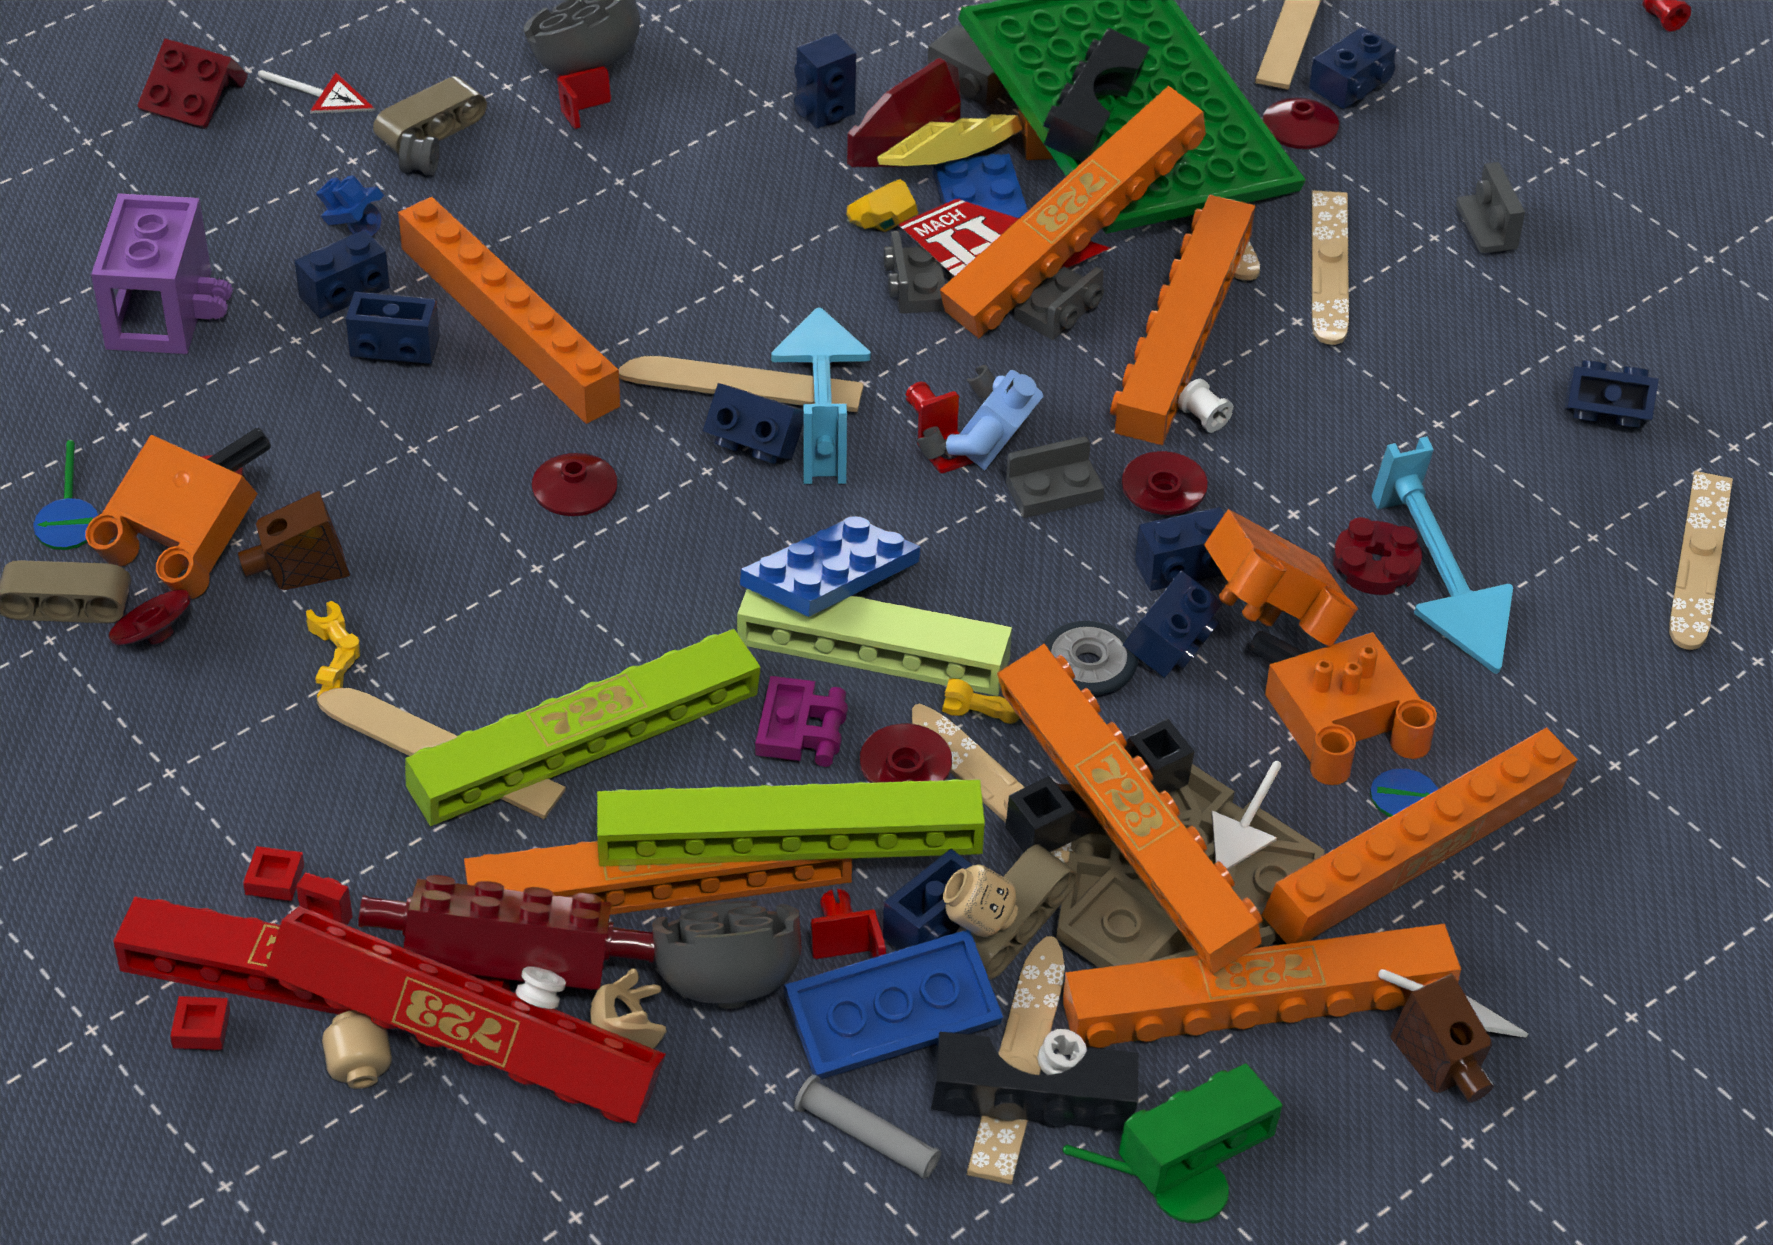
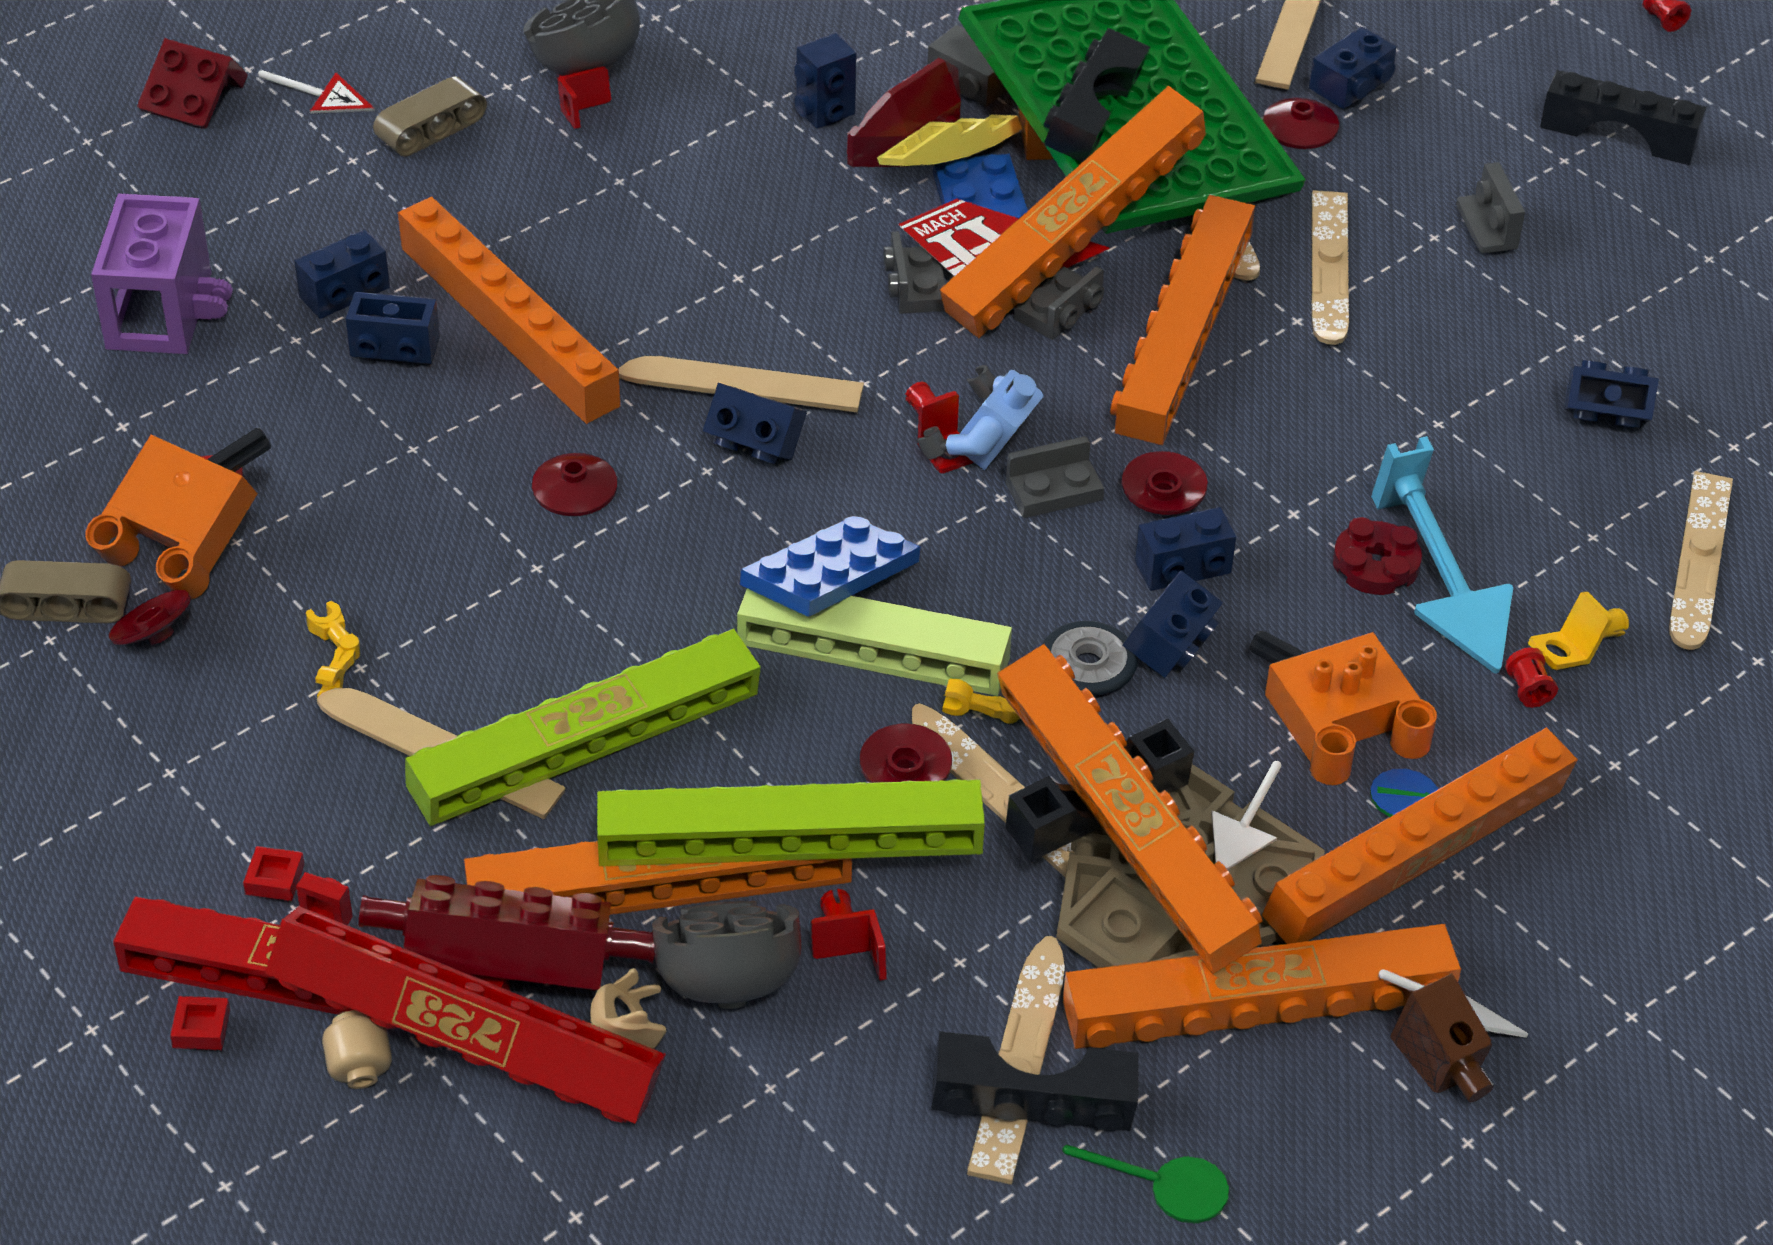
(64, 521): blue piece -> none
(297, 545): reddish brown torso -> none
(351, 204): blue hips -> none
(419, 154): dark grey wheel -> none
(540, 987): white bush -> none
(786, 717): magenta plate -> none
(822, 341): medium azure piece -> none
(867, 1127): light grey pin -> none
(883, 207): yellow rock -> none
(892, 1004): blue plate -> none
(918, 908): dark blue brick -> none
(980, 900): tan head -> none
(1040, 887): dark tan beam -> none
(1067, 1043): white bush -> none
(1199, 1128): green brick -> none
(1205, 405): white bush -> none
(1276, 578): orange piece -> none
(1531, 677): none -> red bush
(1581, 632): none -> yellow bracket
(1666, 123): none -> black arch

